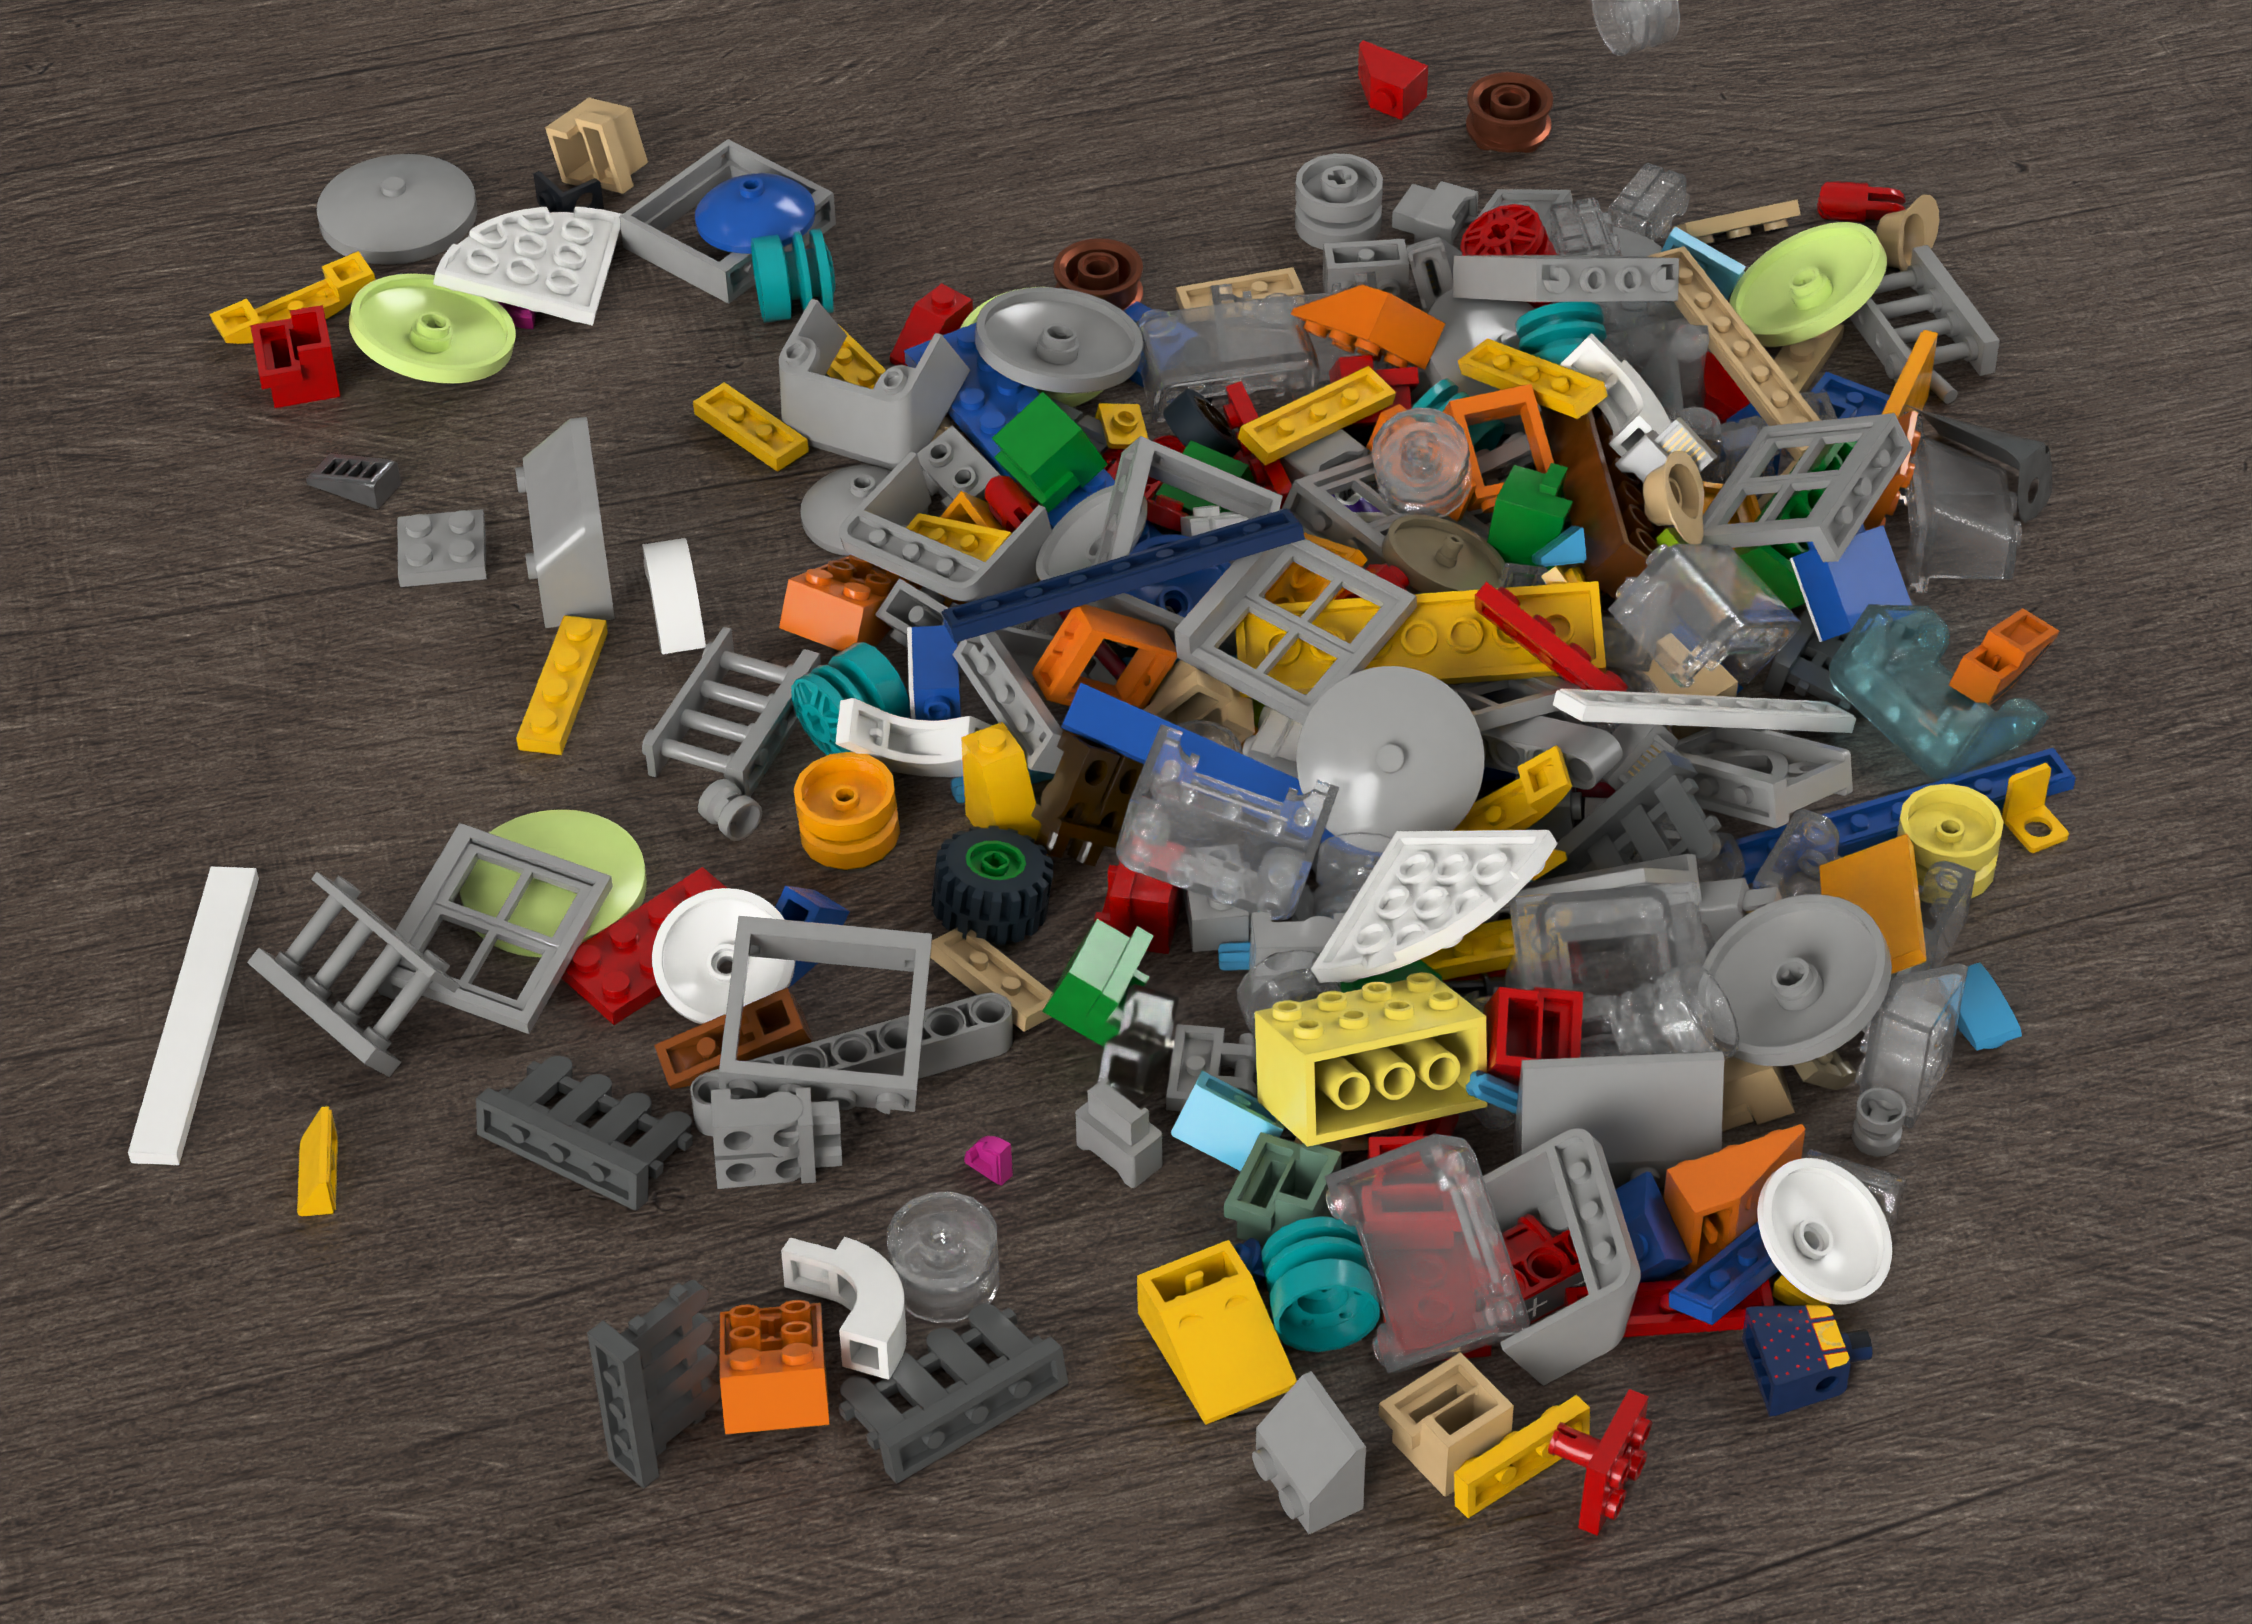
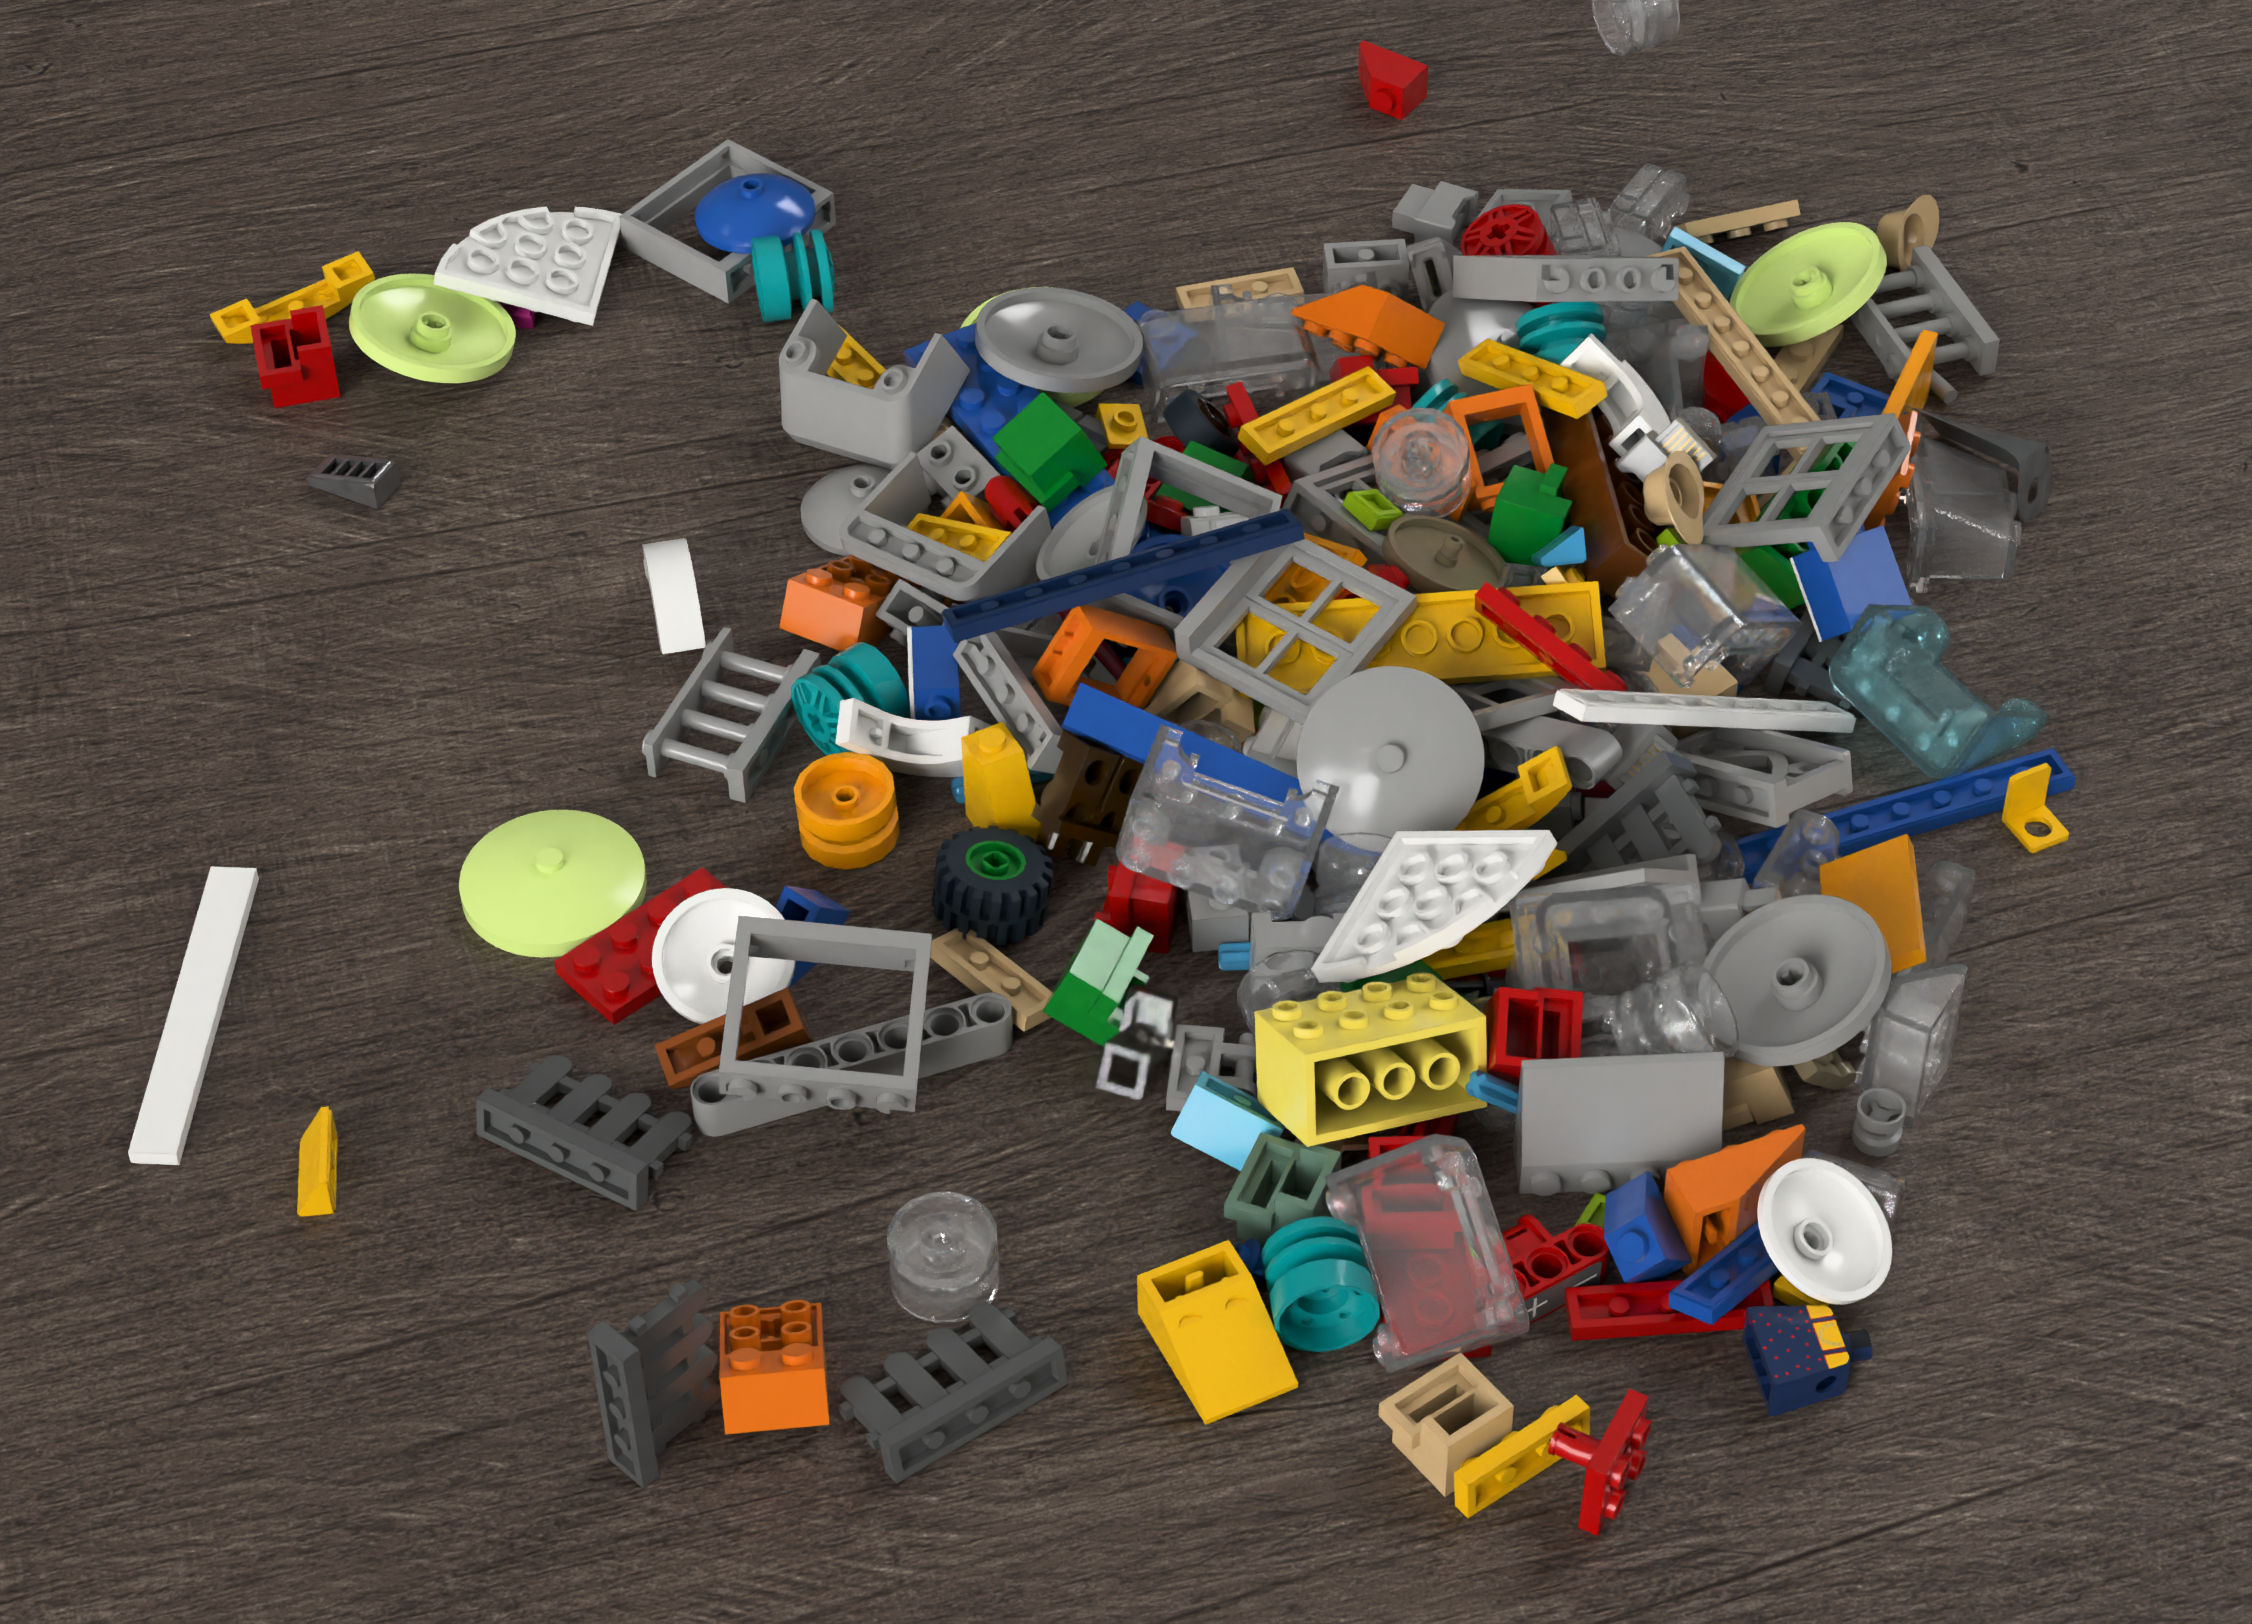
(313, 993): light grey fence -> none
(397, 208): light grey dish -> none
(436, 904): light grey window -> none
(441, 548): light grey plate -> none
(555, 200): black bracket -> none
(562, 685): yellow plate -> none
(566, 526): light grey windscreen -> none
(598, 143): tan plate -> none
(725, 804): light grey wheel -> none
(751, 426): yellow plate -> none
(773, 1138): light grey hips -> none
(865, 1284): white arch -> none
(937, 312): red slope -> none
(991, 1158): dark pink tile -> none
(1102, 270): copper wheel -> none
(1119, 1134): light grey piece -> none
(1311, 1456): light grey slope -> none
(1338, 200): light grey wheel -> none
(1372, 509): none -> lime tile
(1509, 112): copper wheel -> none
(1573, 1191): light grey windscreen -> none
(1857, 201): red arm -> none
(1954, 827): light yellow wheel -> none
(1984, 1011): dark azure slope -> none
(2003, 657): orange slope -> none

